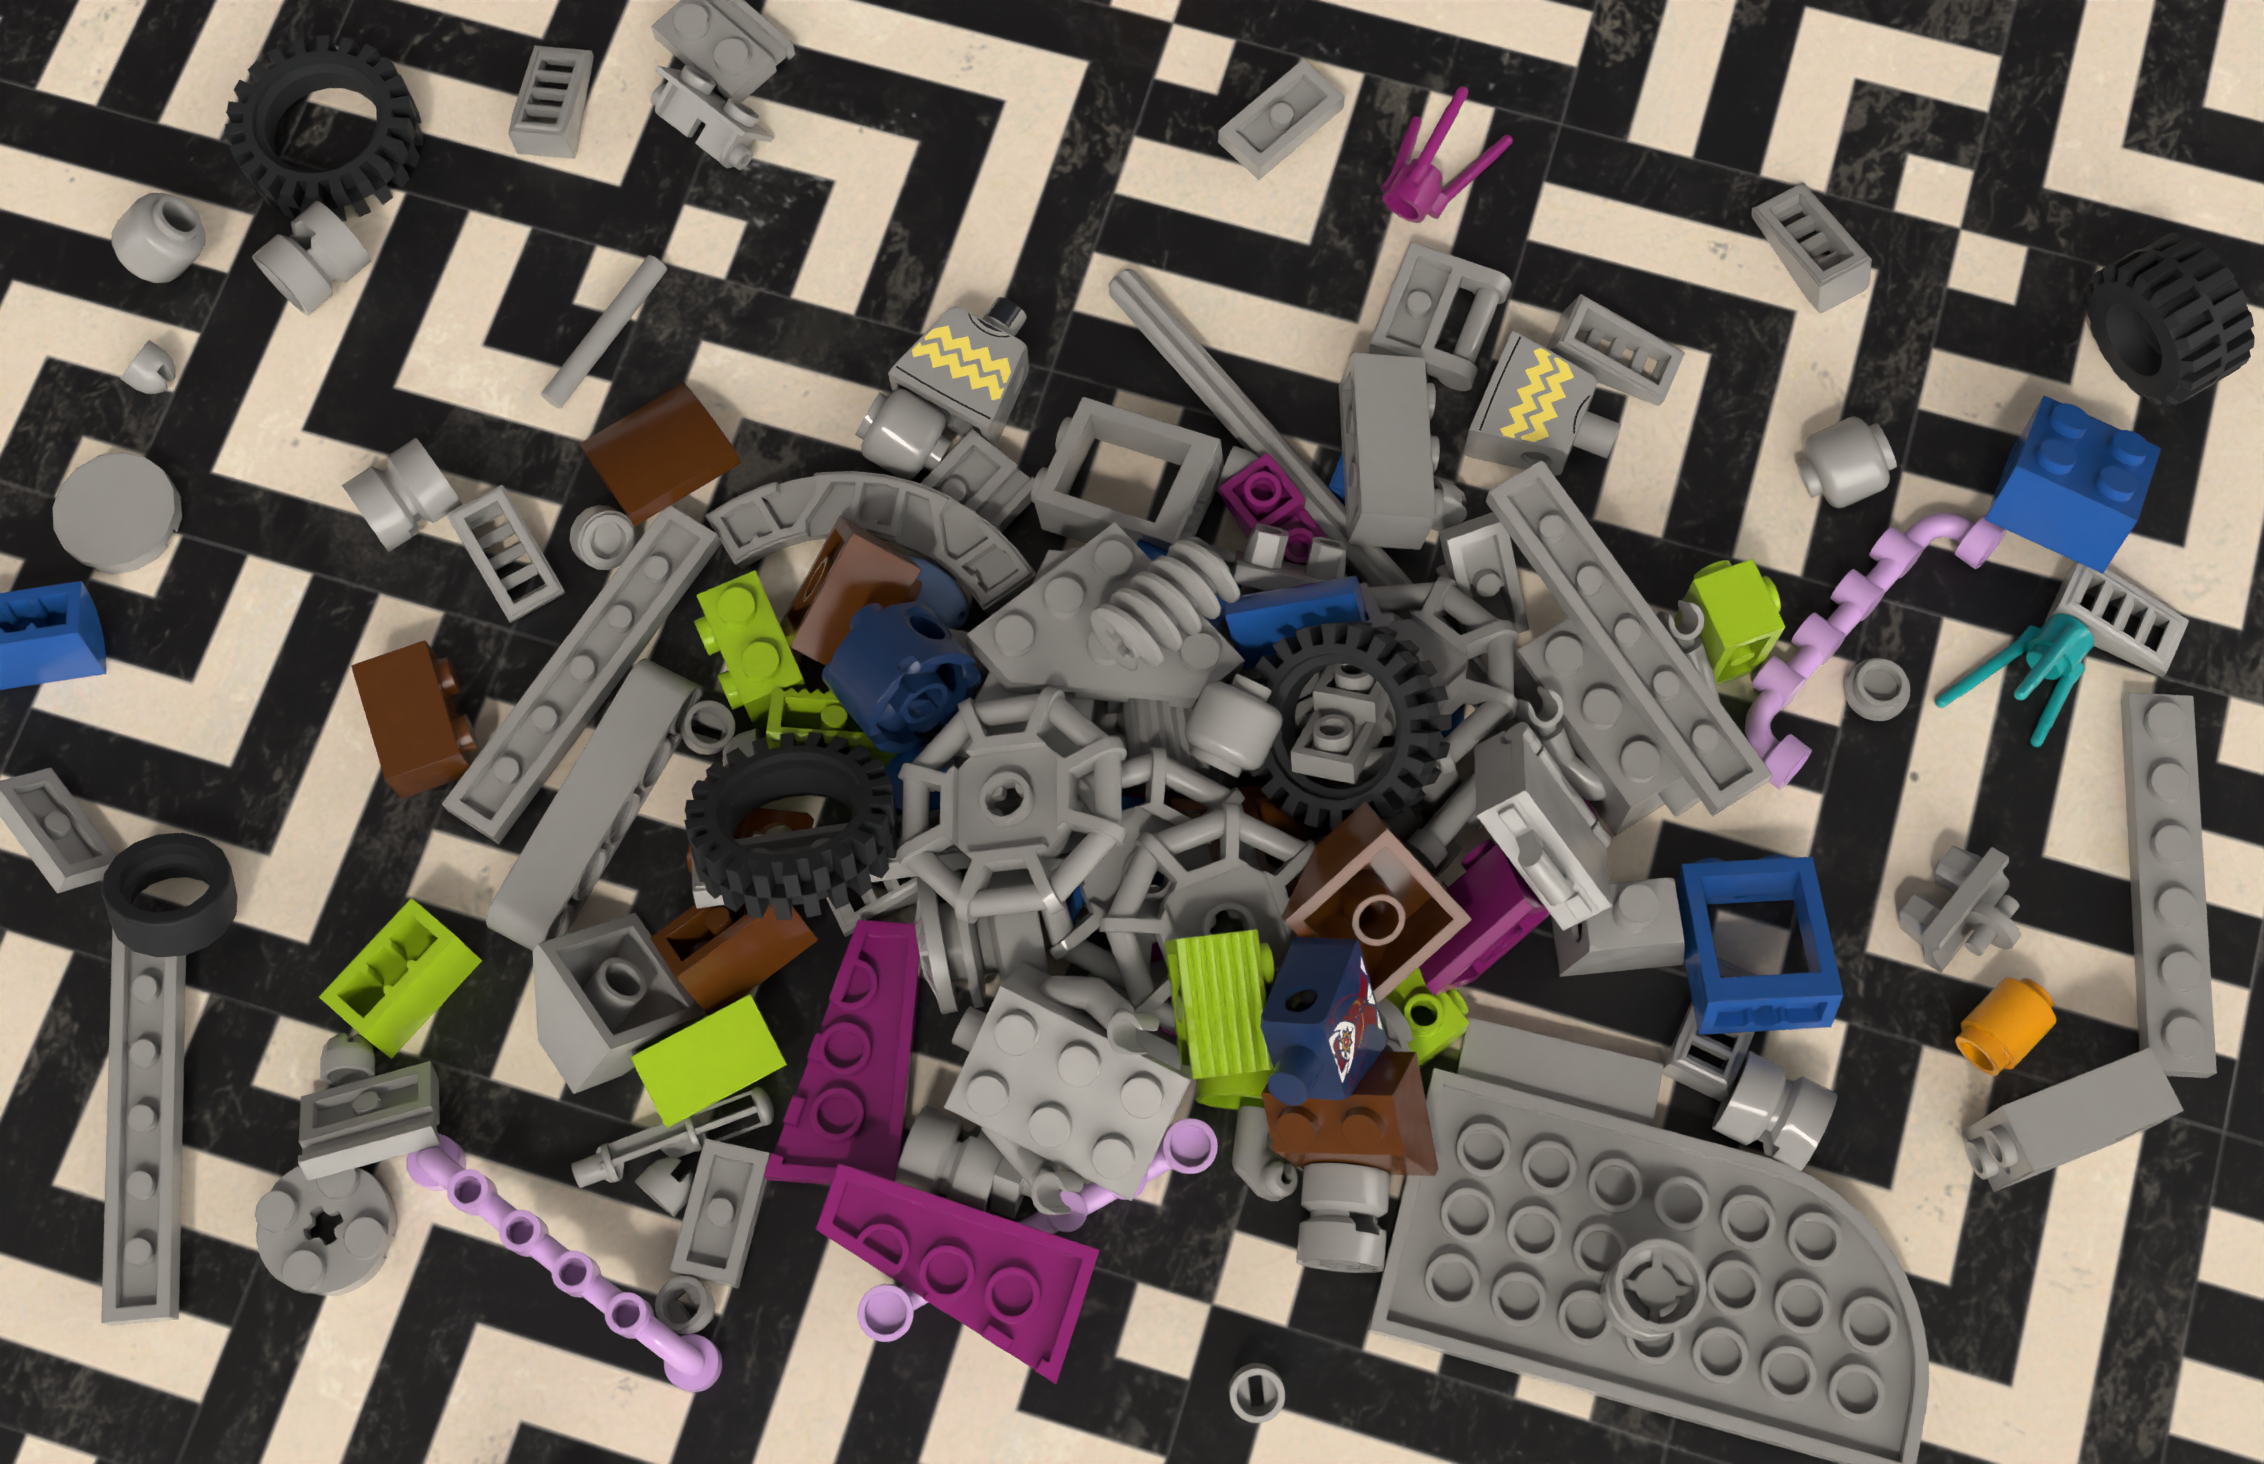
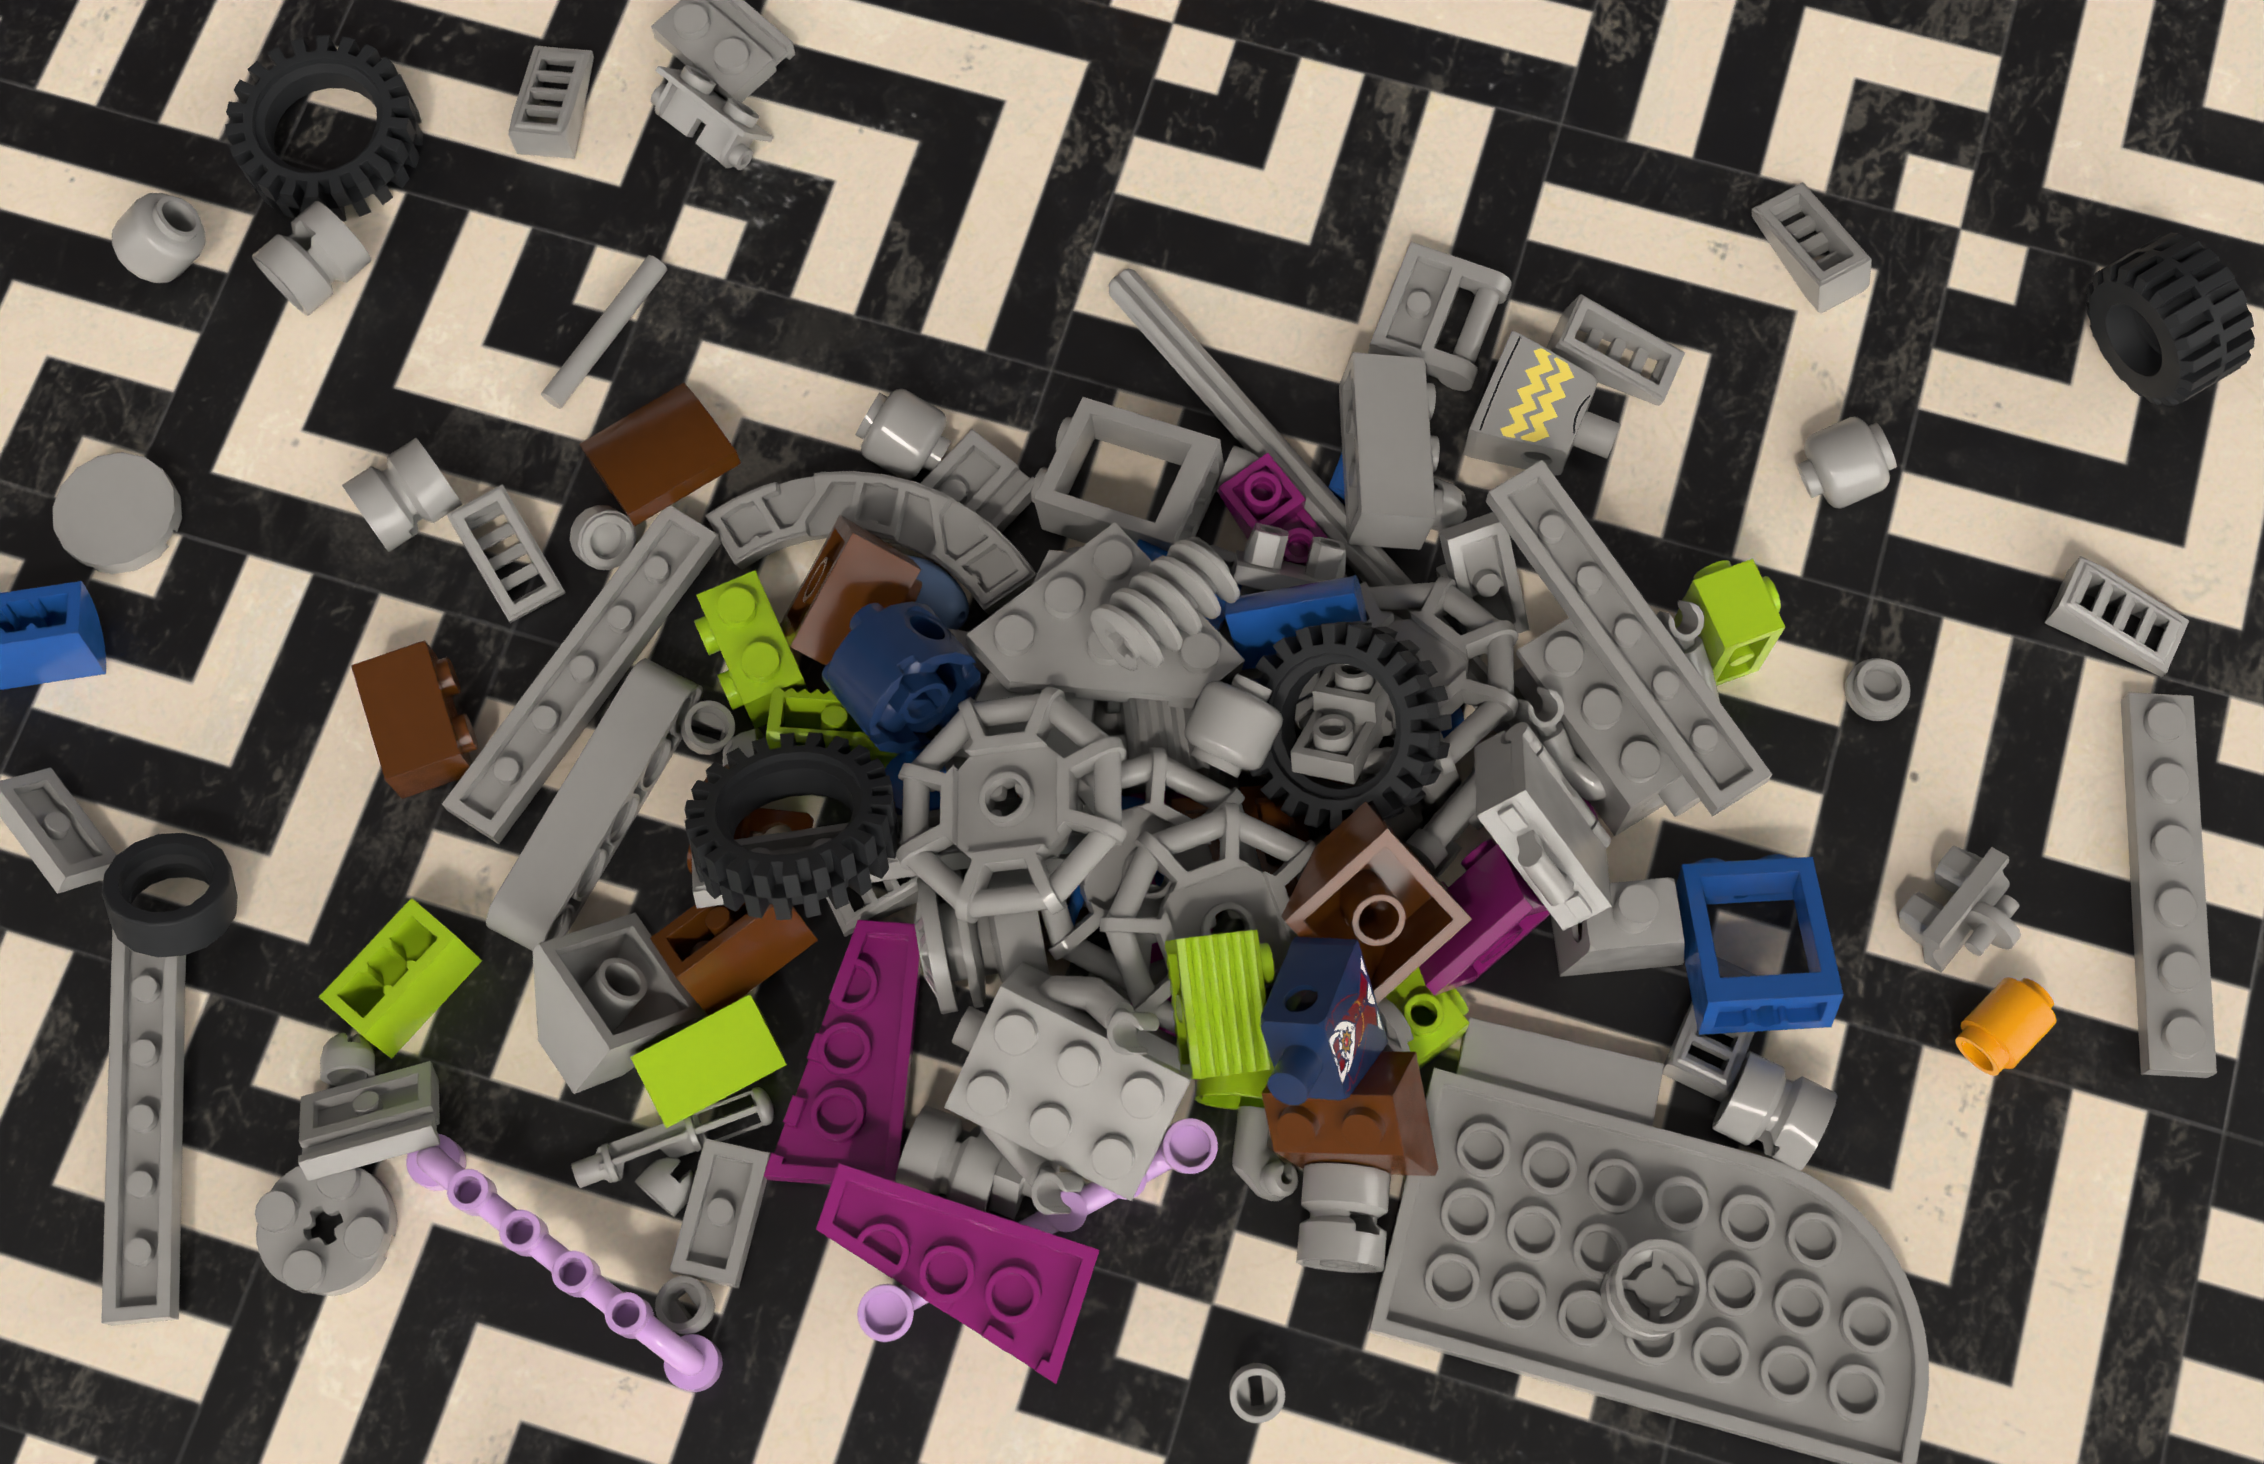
(150, 369): light grey hinge -> none
(969, 368): light grey torso -> none
(1281, 119): light grey plate -> none
(1415, 187): magenta plant -> none
(1856, 600): lavender bar -> none
(2051, 654): teal plant -> none
(2071, 1120): light grey window -> none
(2074, 484): blue brick -> none

